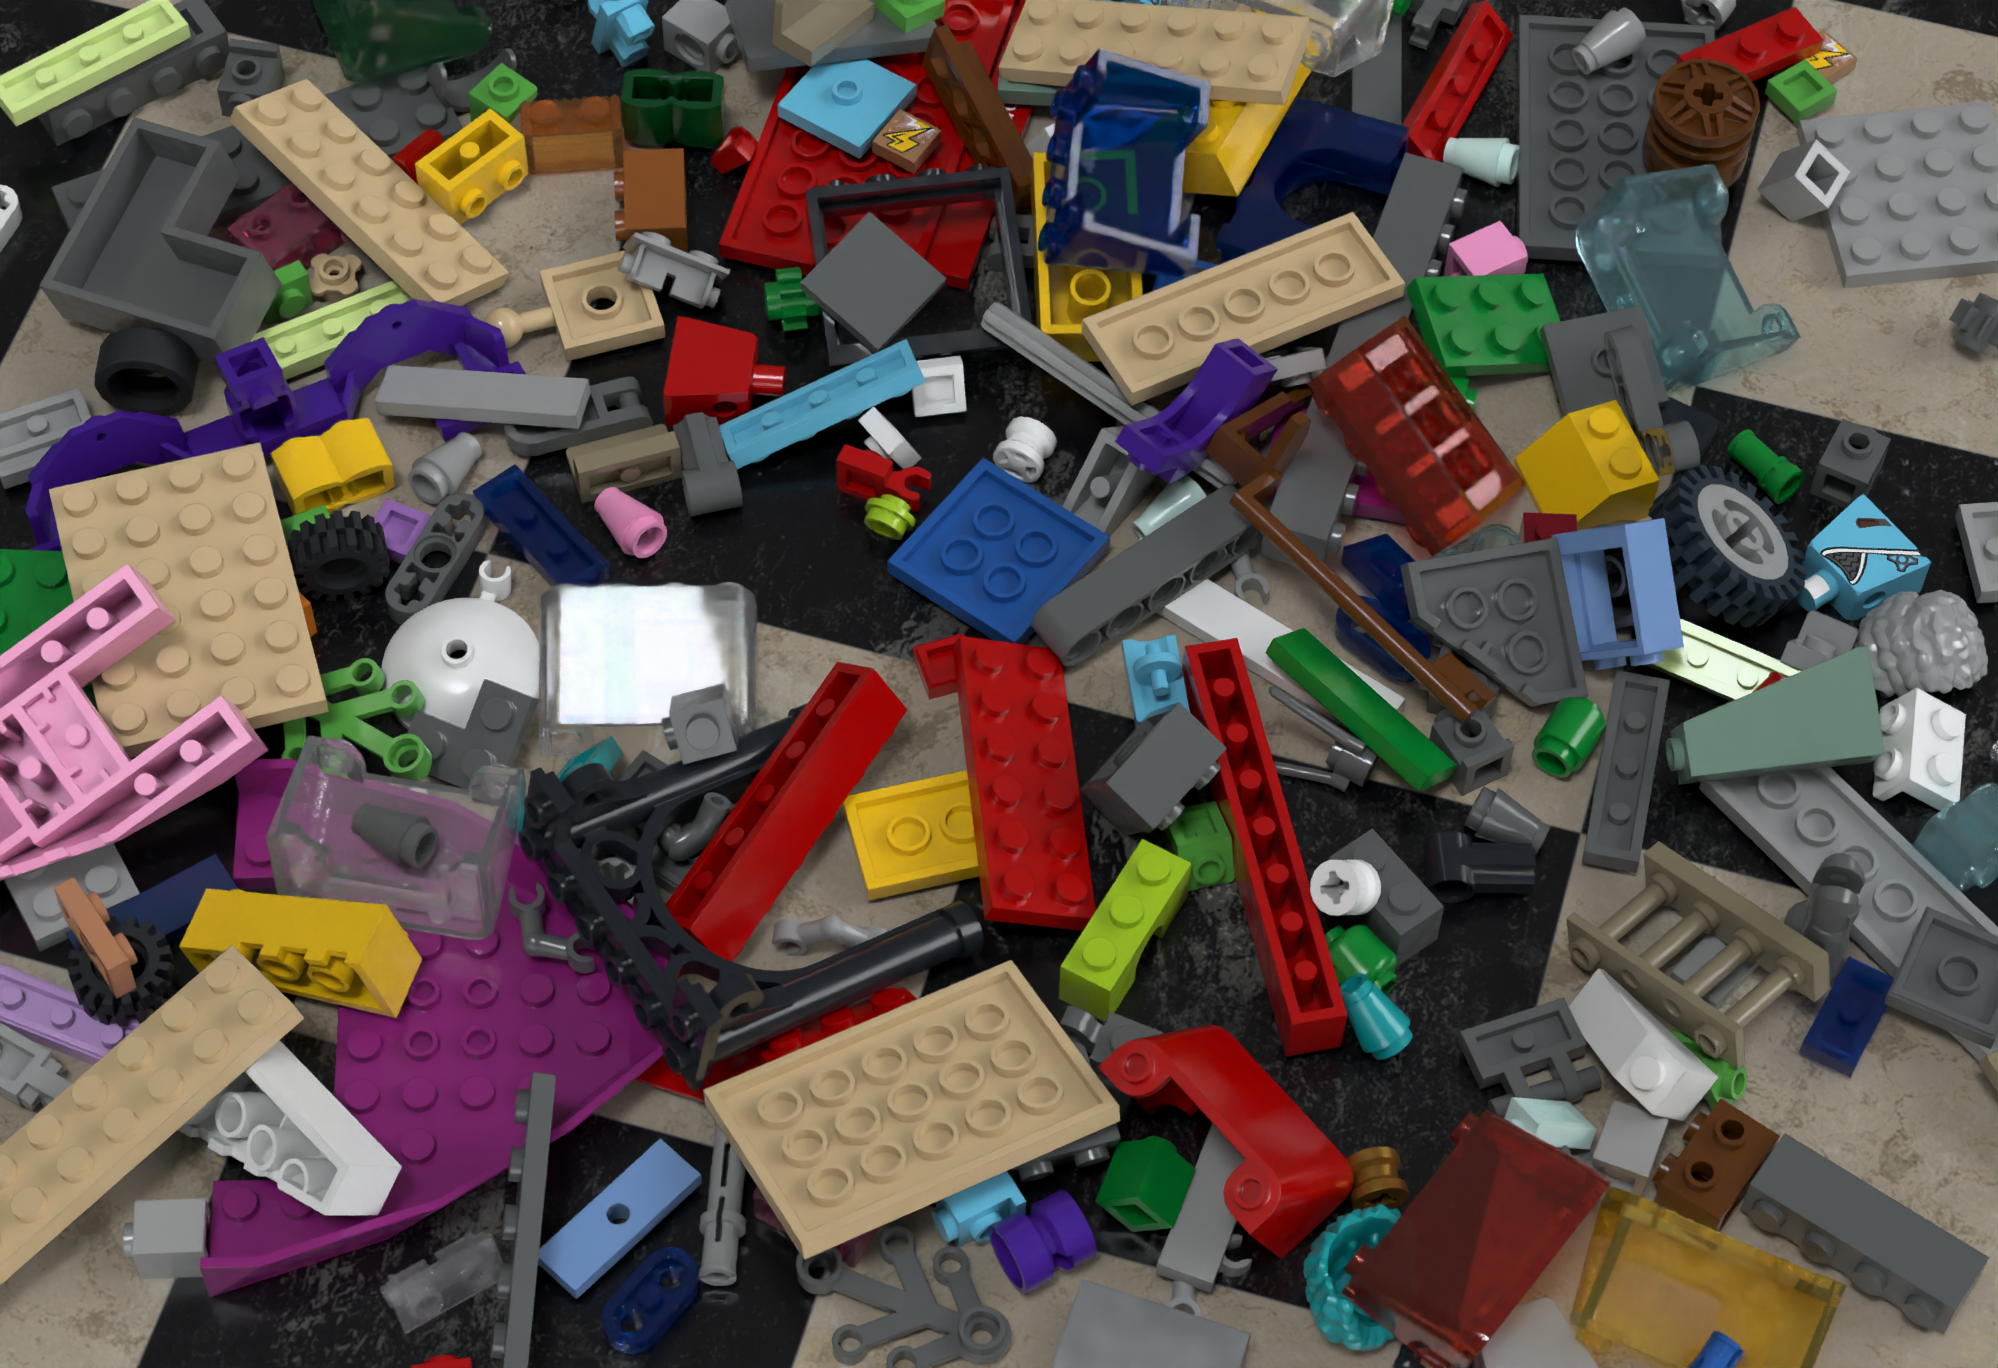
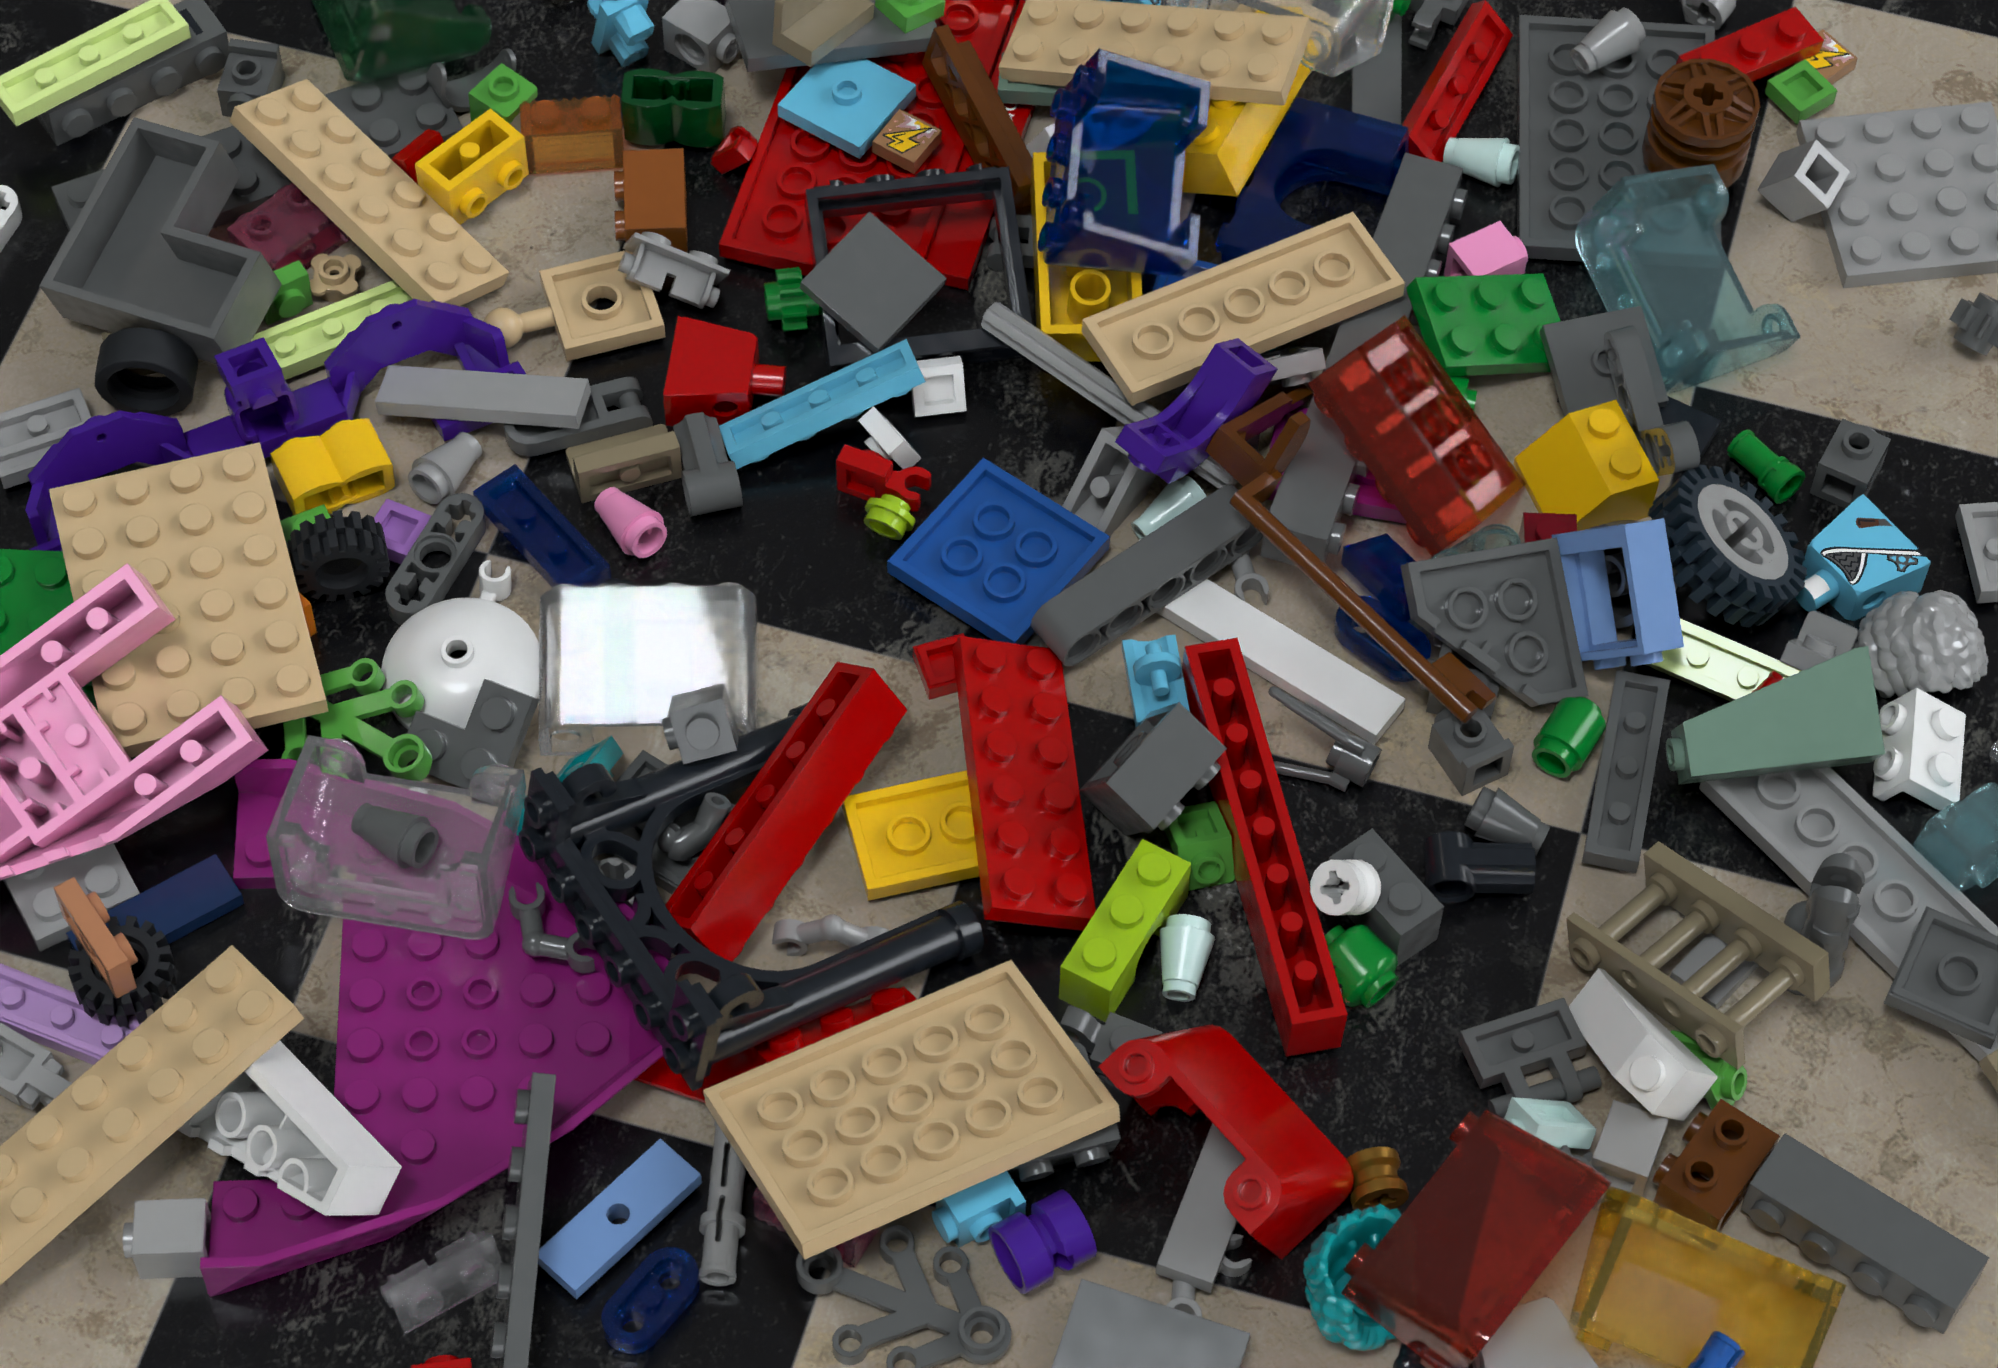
(309, 946): yellow wedge -> none
(1025, 449): white wheel -> none
(1146, 1184): green brick -> none
(1184, 954): none -> light aqua cone
(1361, 709): green tile -> none
(1375, 1018): teal cone -> none
(1848, 1017): clear blue plate -> none

